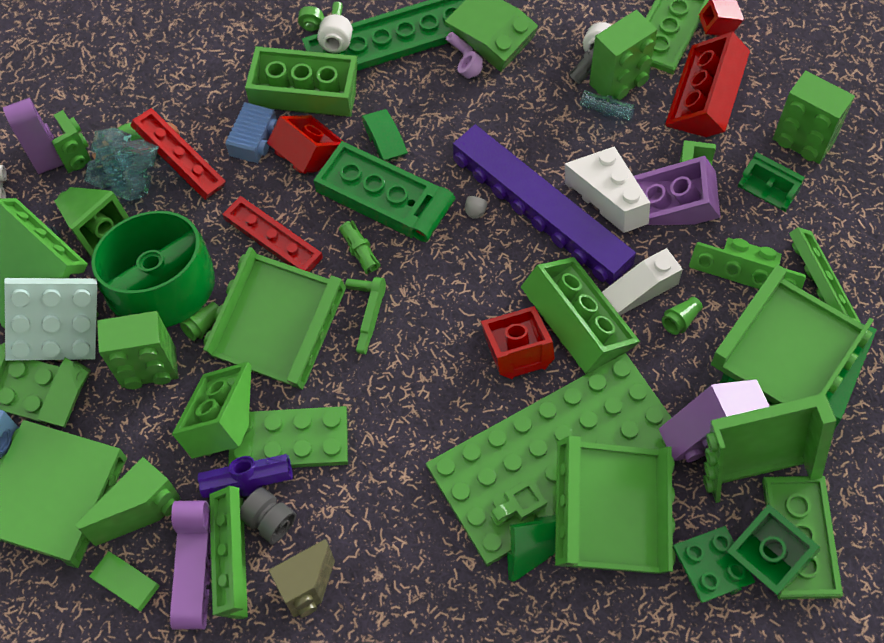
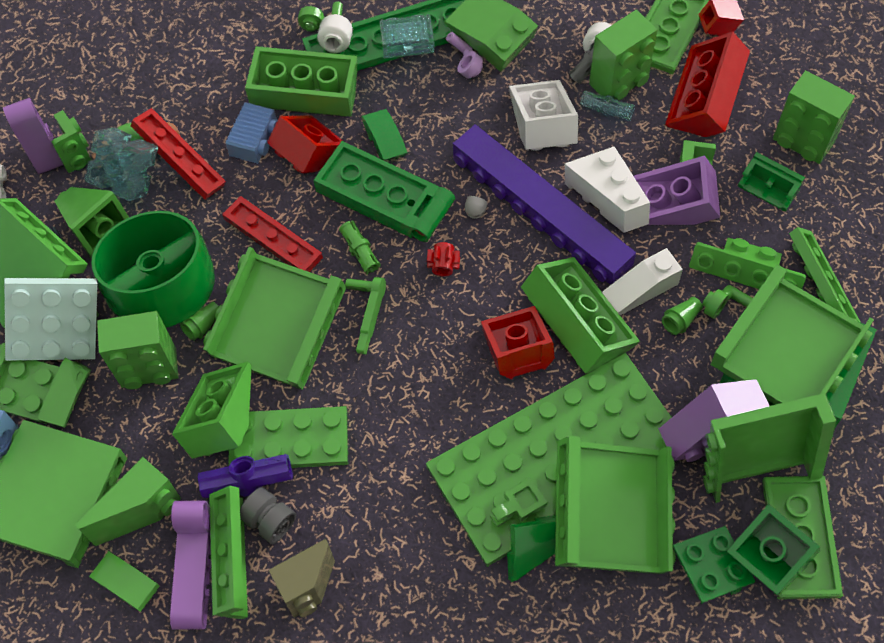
(407, 36): none -> clear light blue brick
(443, 259): none -> red gear
(544, 115): none -> white slope
(716, 301): none -> bright green plate

